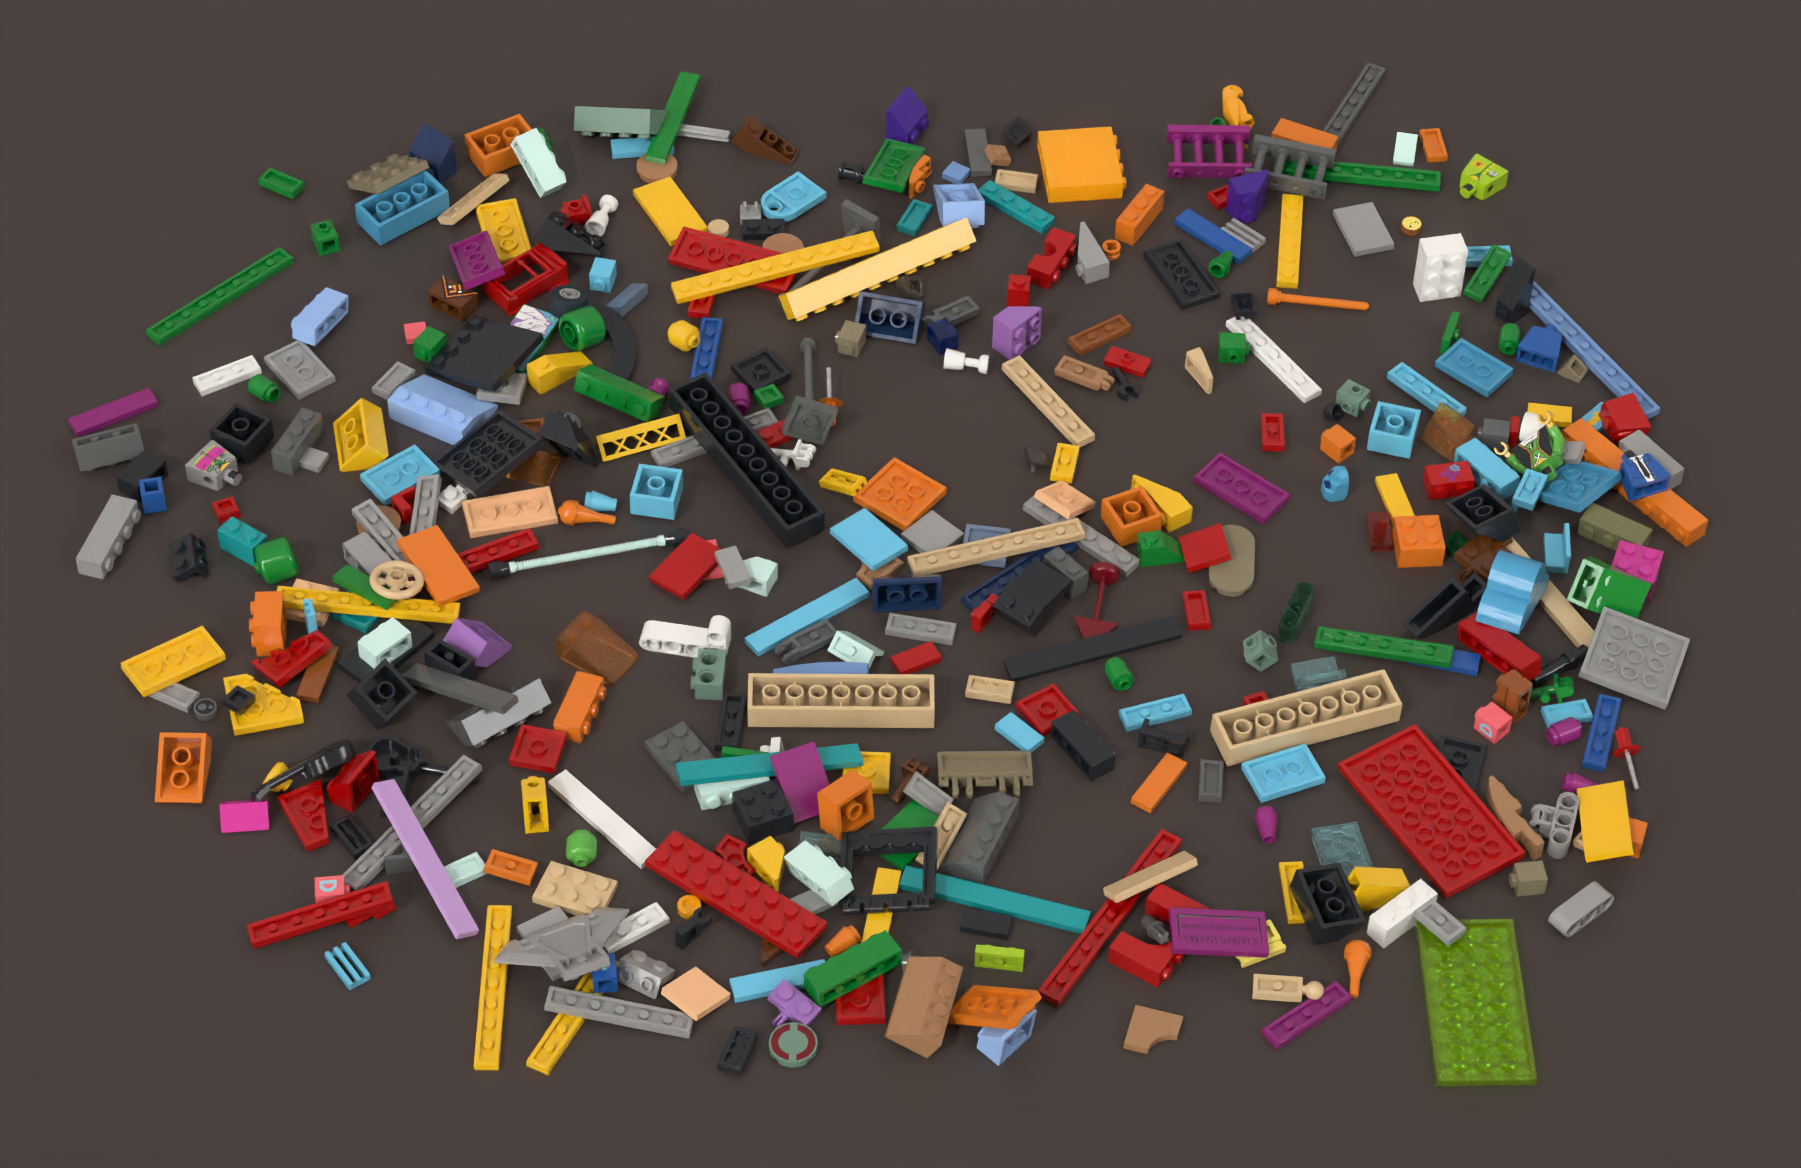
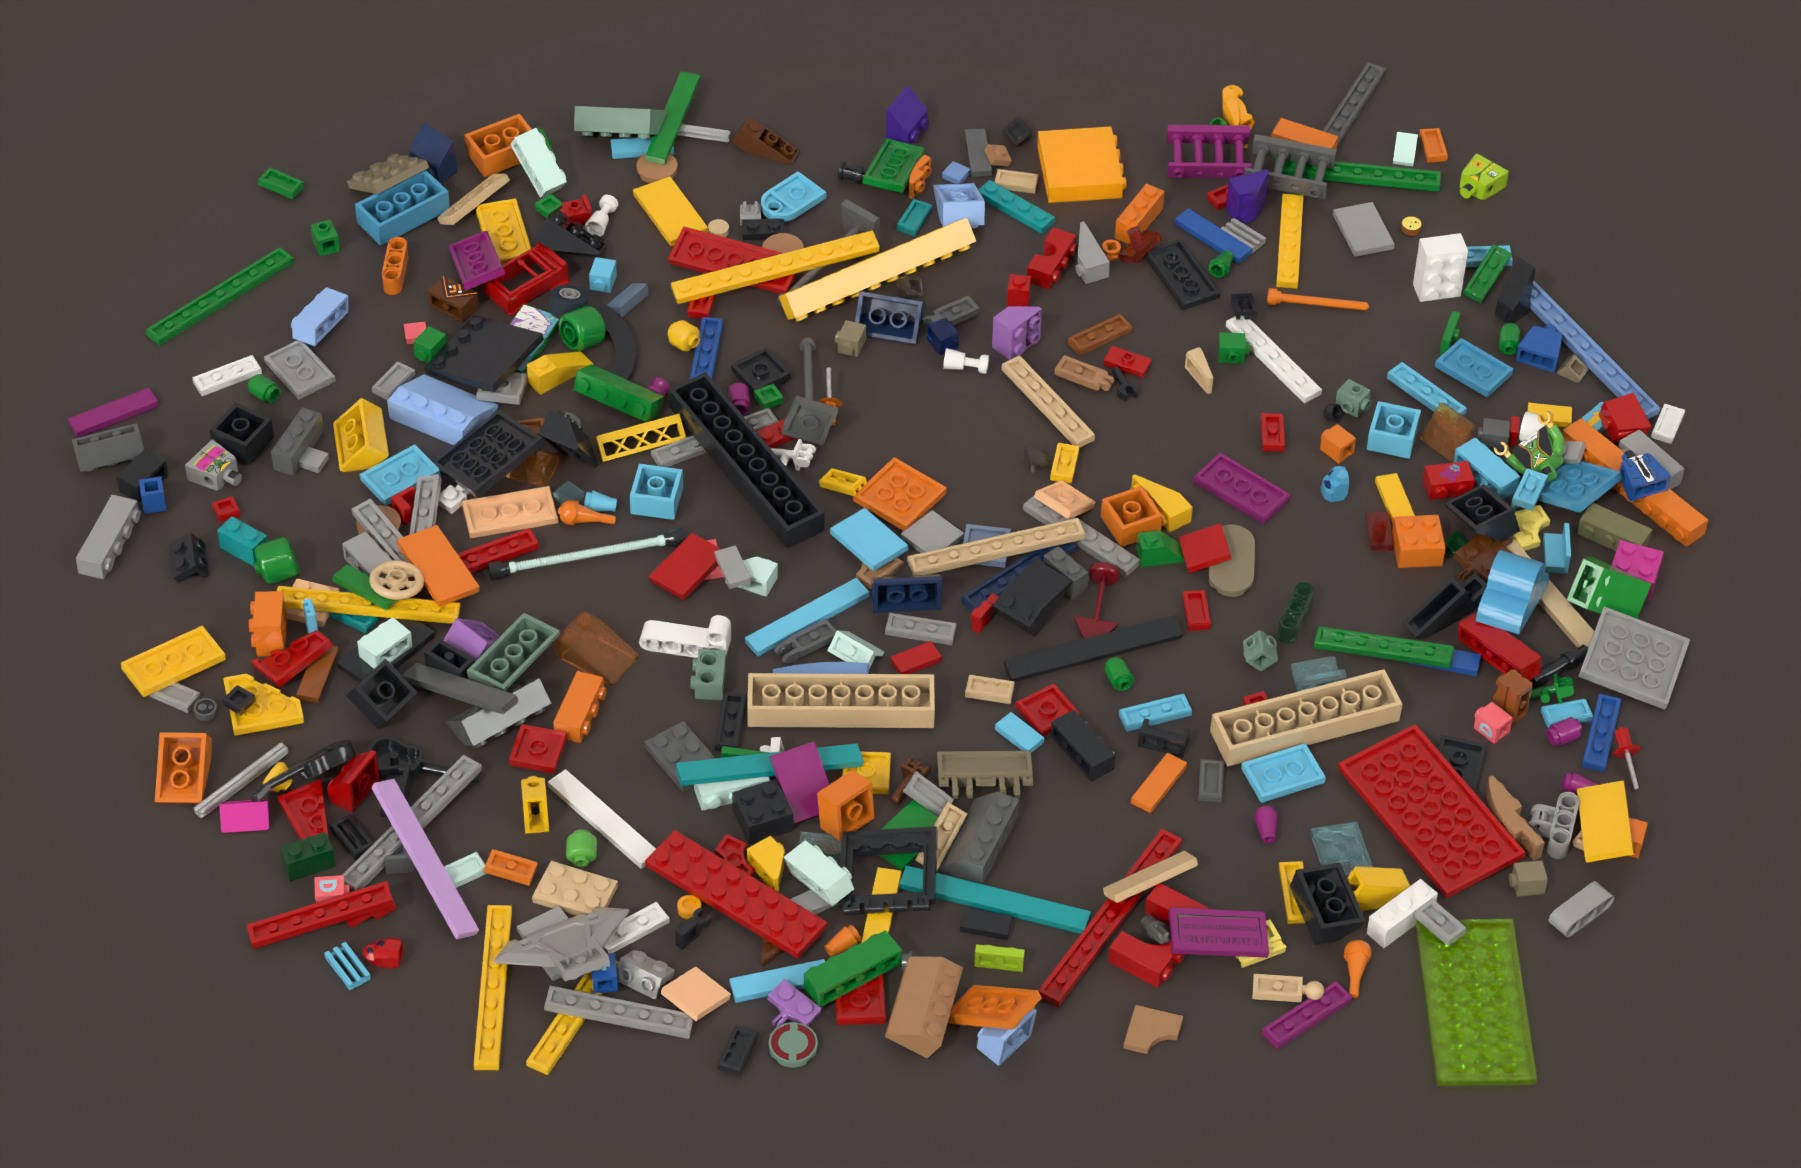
(240, 780): none -> light grey axle
(307, 856): none -> dark green brick
(384, 952): none -> red rock
(395, 266): none -> orange beam
(513, 652): none -> sand green slope
(548, 205): none -> green plate
(568, 492): none -> clear light blue tile
(1139, 244): none -> clear red tile
(1530, 525): none -> light yellow tile
(1668, 423): none -> white tile

